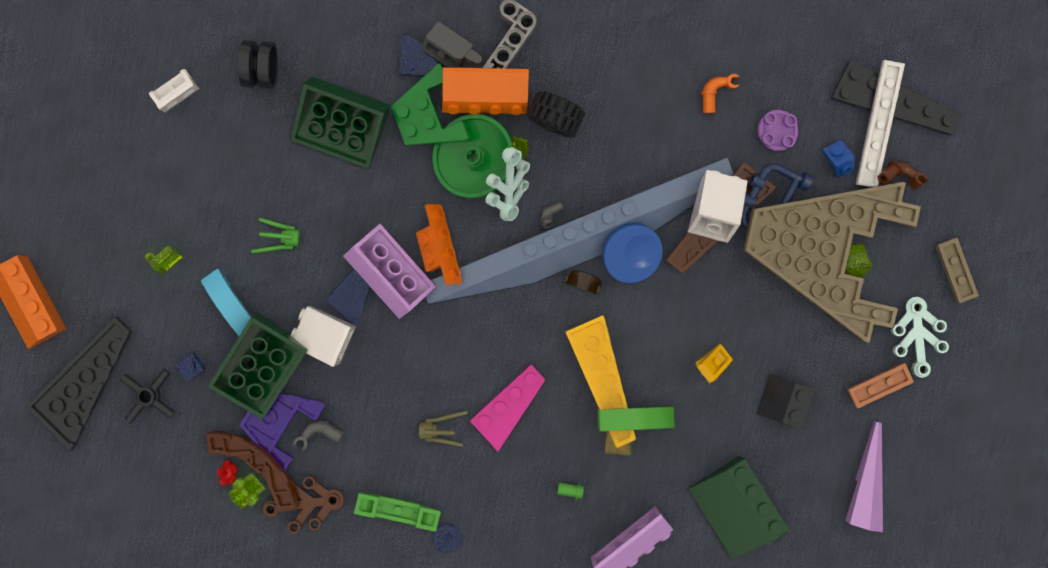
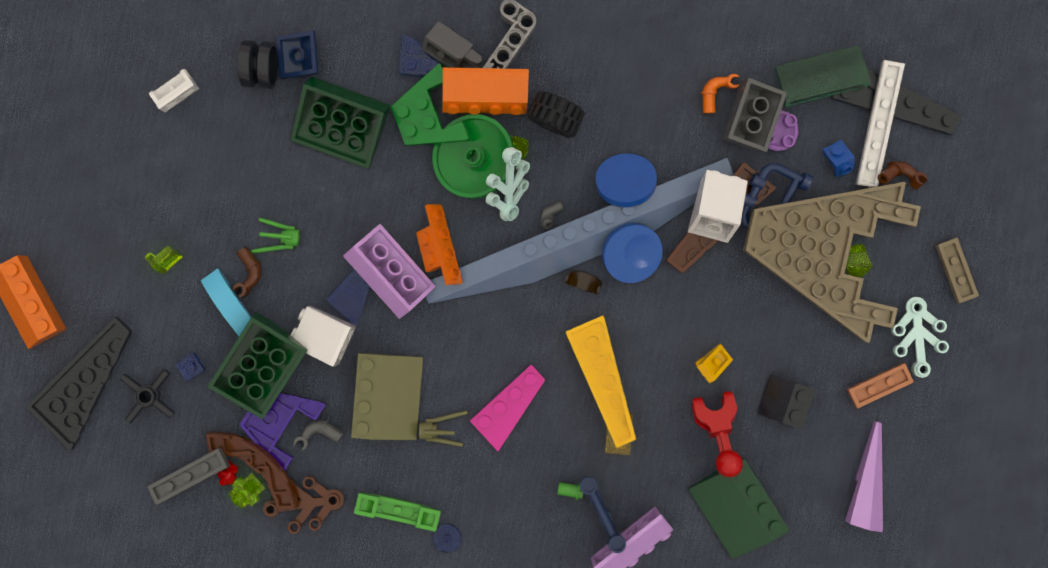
(188, 476): none -> dark grey plate
(253, 268): none -> reddish brown piece
(297, 55): none -> dark blue slope
(387, 396): none -> olive slope
(589, 487): none -> dark blue bar
(626, 180): none -> blue piece
(636, 419): bright green slope -> none
(719, 425): none -> red piece
(754, 115): none -> dark grey slope
(823, 75): none -> clear green slope

